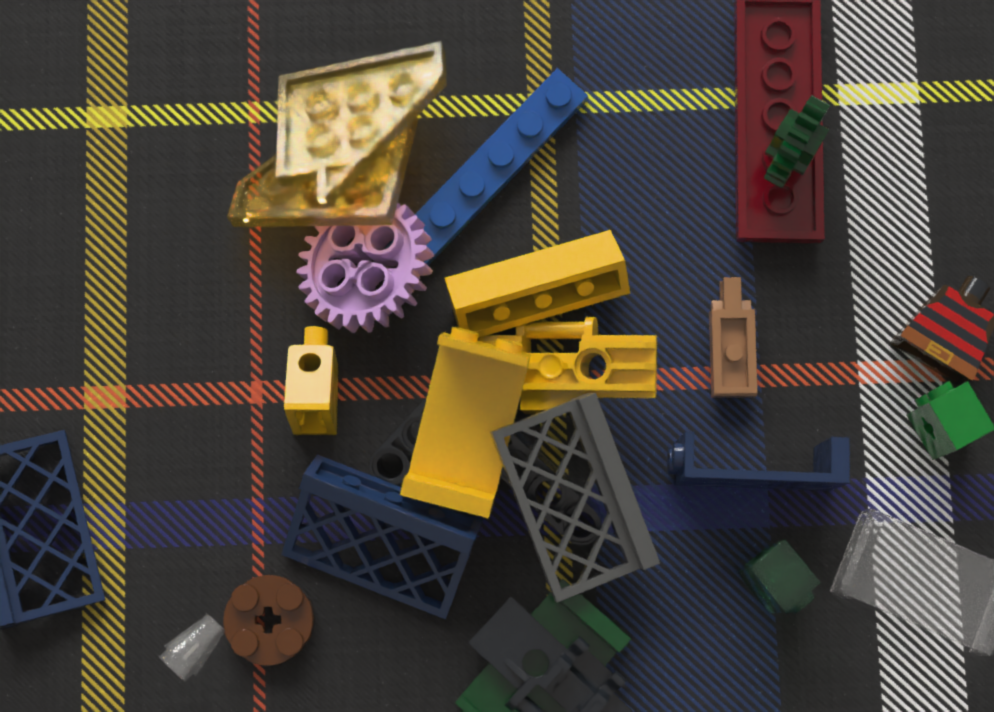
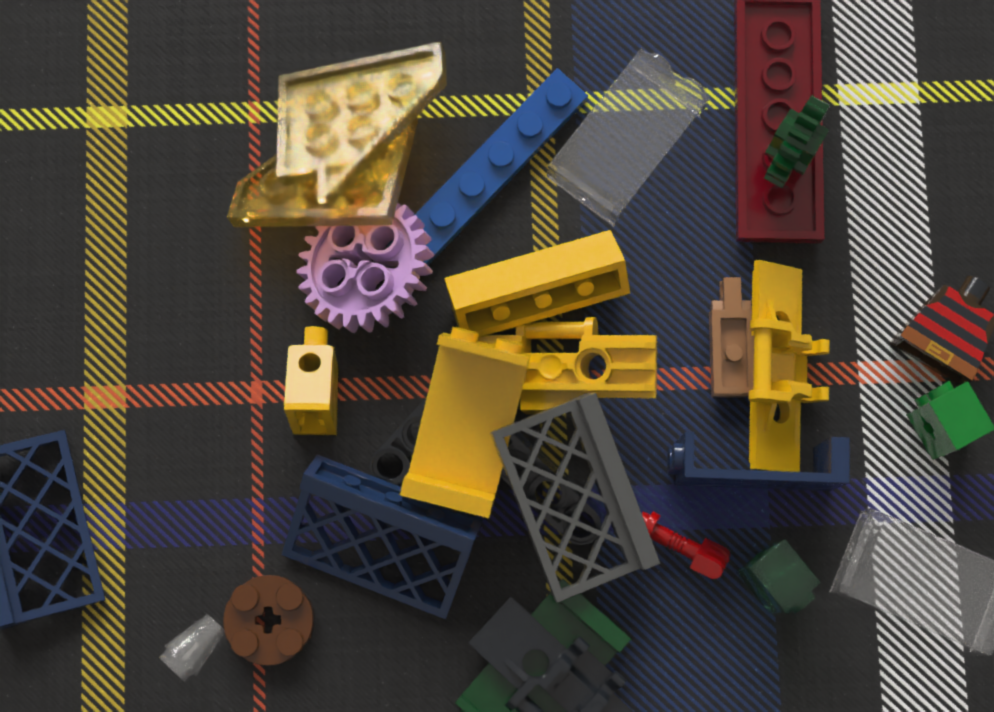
(627, 135): none -> clear panel
(707, 557): none -> red hinge
(779, 367): none -> yellow piece

